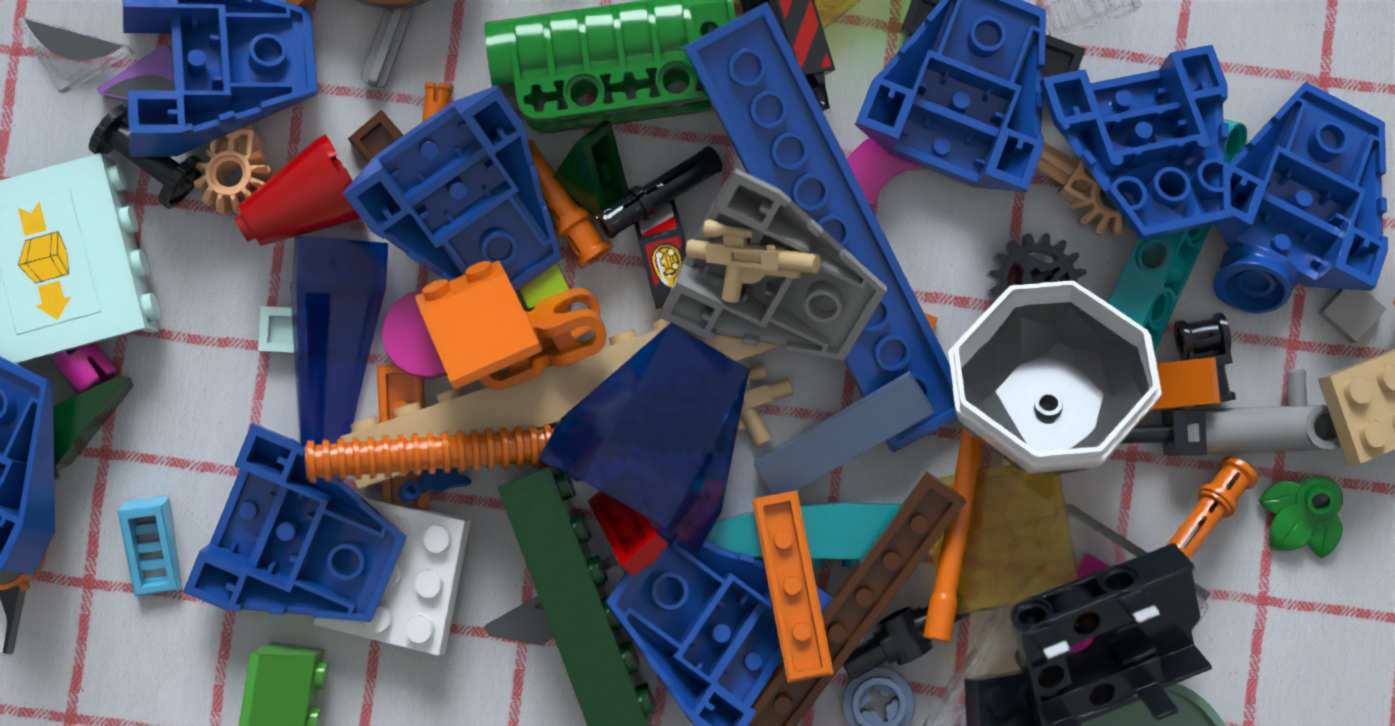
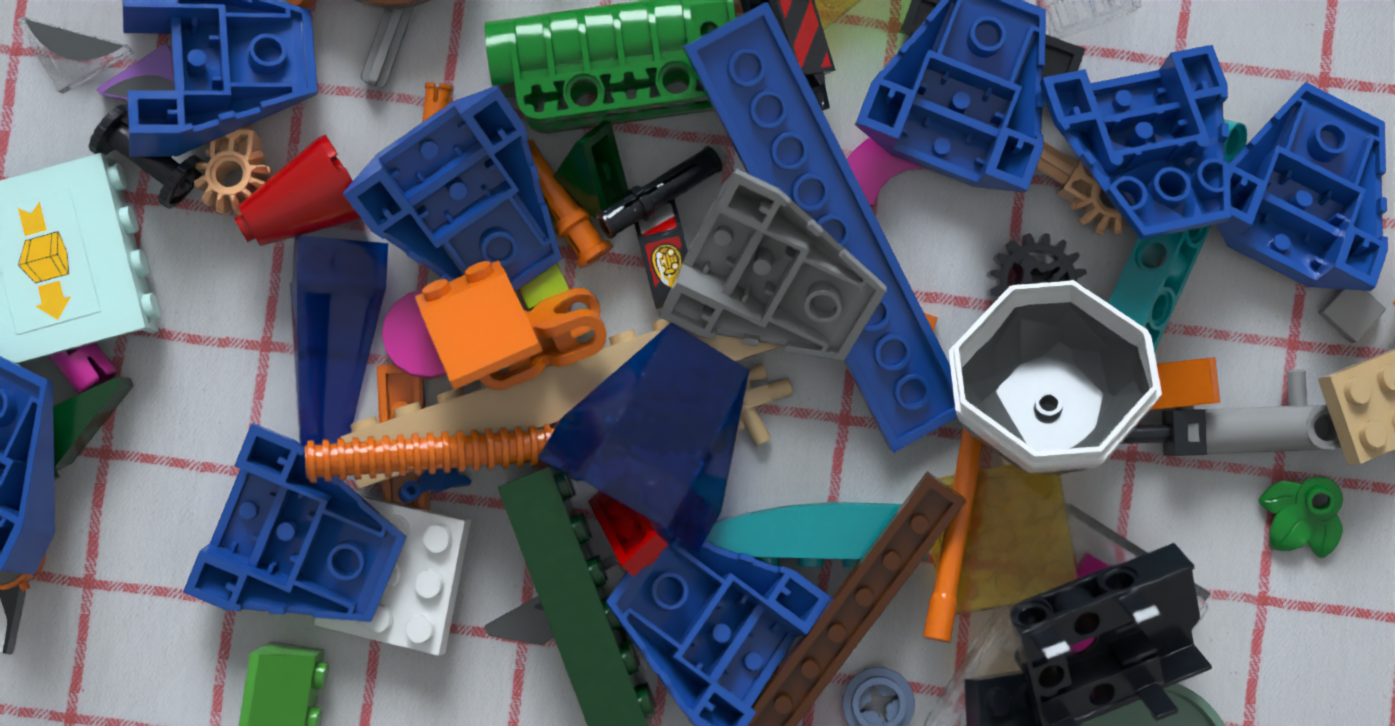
(131, 530): medium azure slope -> none
(275, 330): light aqua tile -> none
(375, 136): reddish brown tile -> none
(746, 261): tan piece -> none
(792, 586): orange tile -> none
(844, 435): sand blue tile -> none
(896, 640): black pin -> none
(1215, 503): orange pin -> none
(1216, 345): black connector -> none
(1255, 279): blue piece -> none

